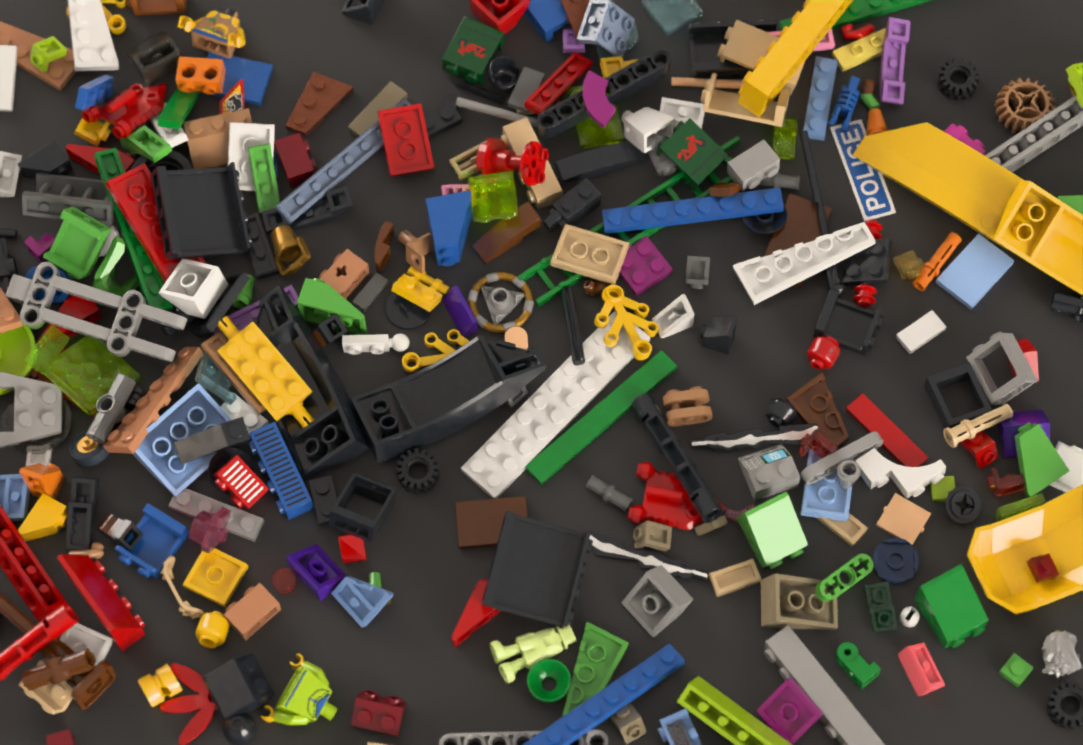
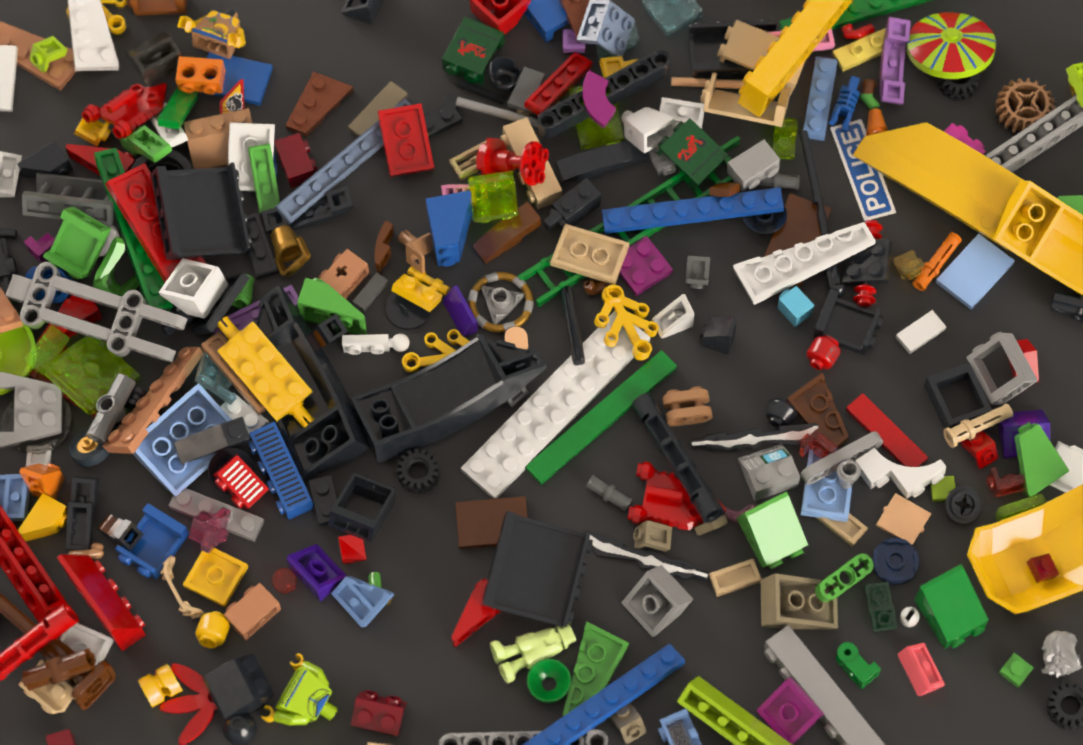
(94, 92): blue plate -> none
(795, 306): none -> medium azure brick
(951, 45): none -> dish

